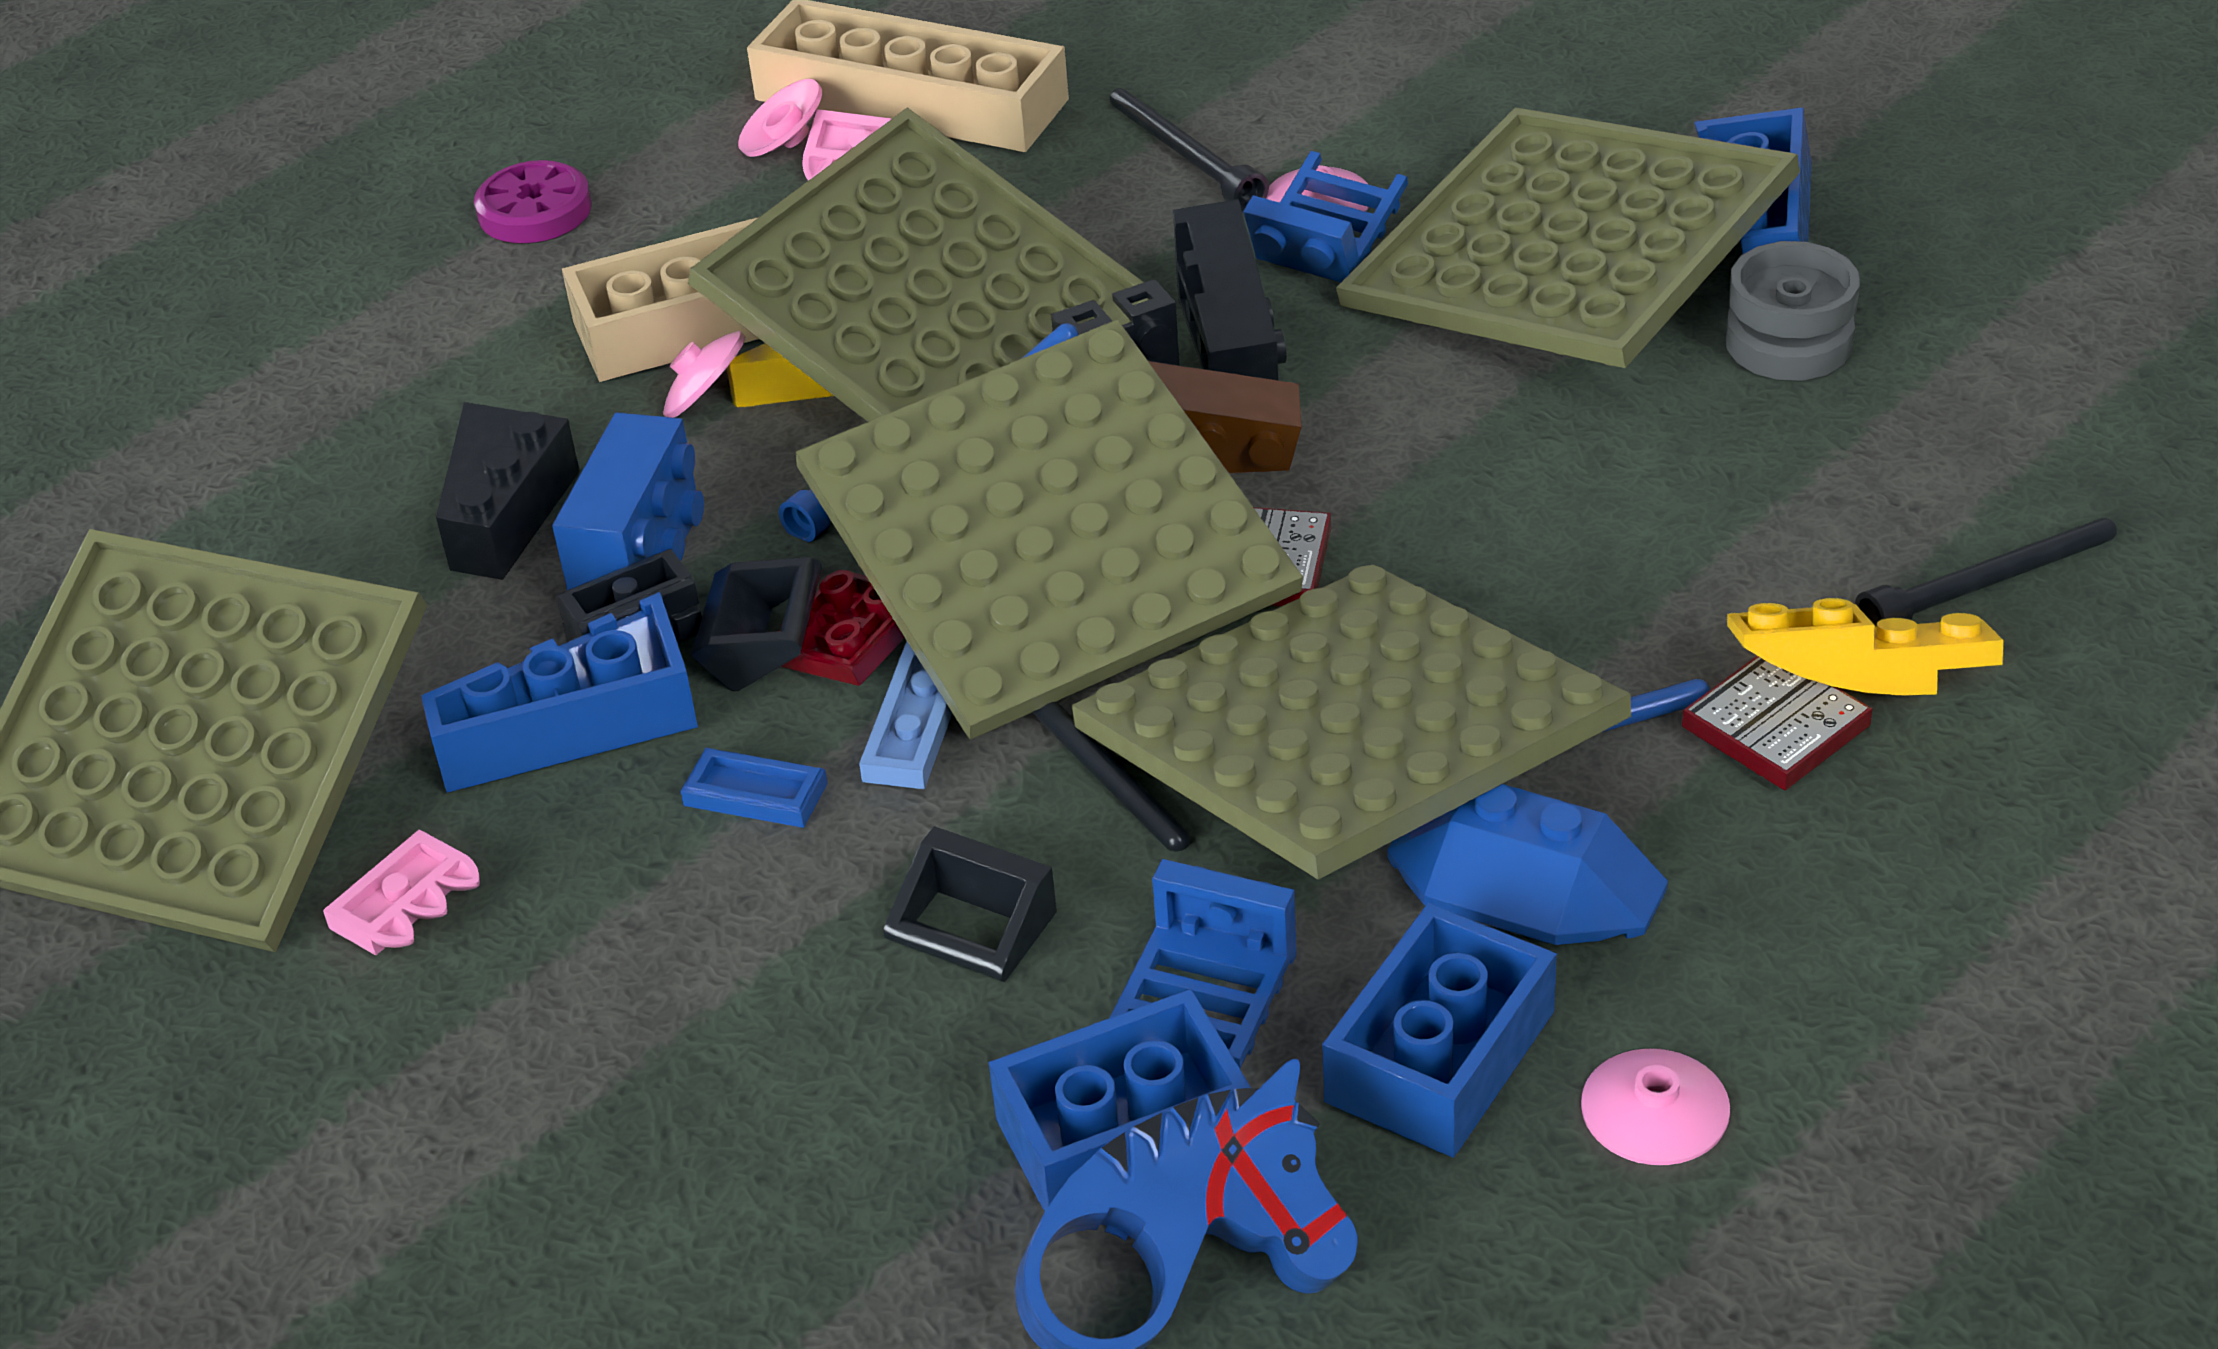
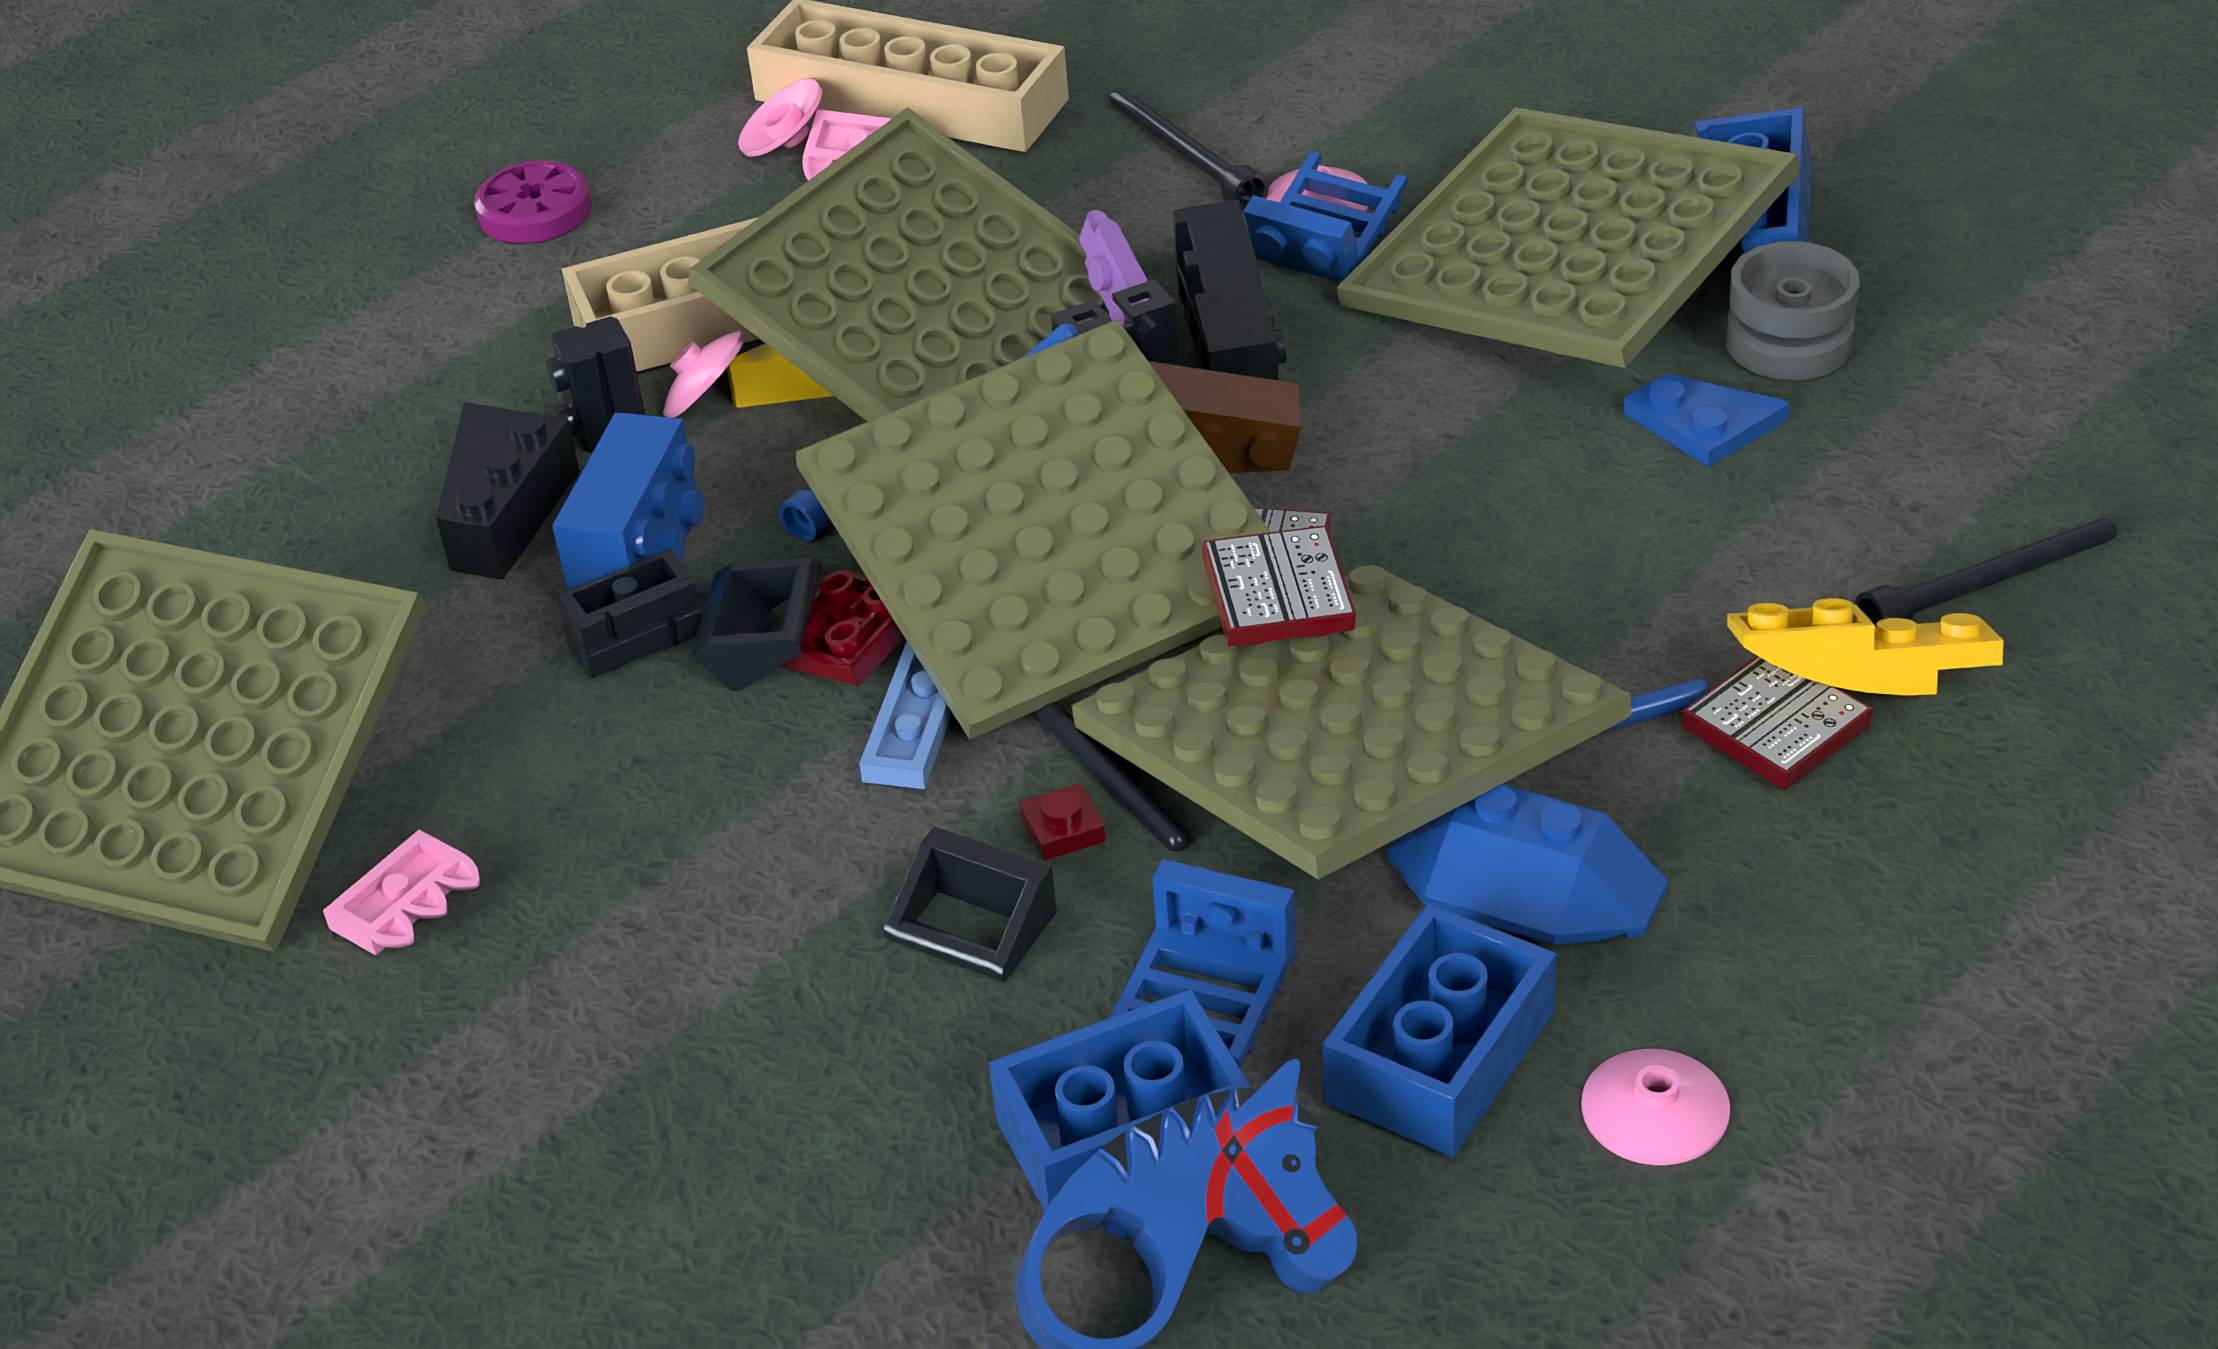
(563, 701): blue wedge -> none
(596, 378): none -> black brick
(754, 787): blue tile -> none
(1062, 821): none -> dark red plate
(1109, 261): none -> medium lavender hinge
(1278, 586): none -> tile
(1703, 416): none -> blue wing

